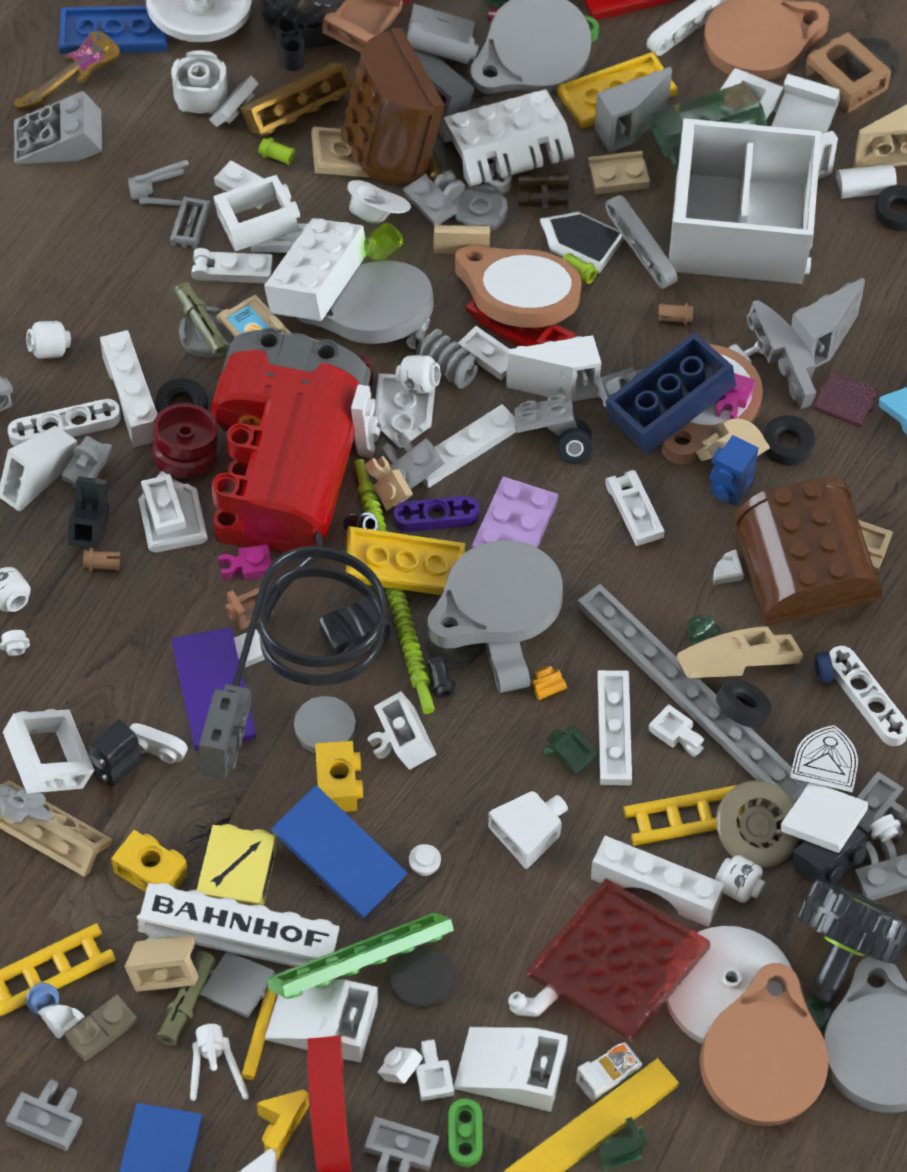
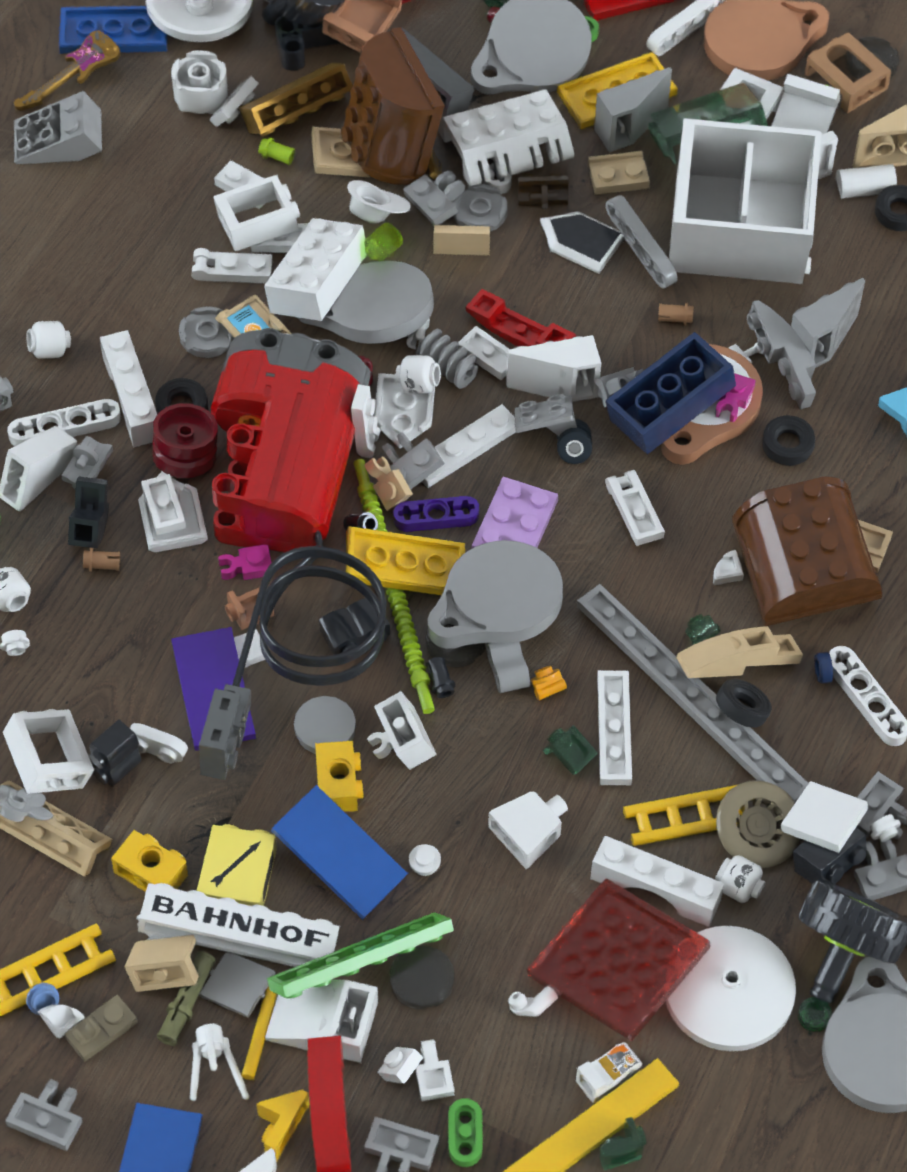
(141, 185): light grey plant -> none
(186, 239): light grey tile -> none
(196, 310): olive pin -> none
(442, 34): light grey door -> none
(512, 1065): white slope -> none
(519, 284): piece -> none
(586, 270): lime pin -> none
(675, 727): white plate -> none
(733, 470): blue brick -> none
(738, 427): tan brick -> none
(765, 1053): nougat piece -> none
(826, 759): white shield -> none
(846, 399): clear pink piece -> none

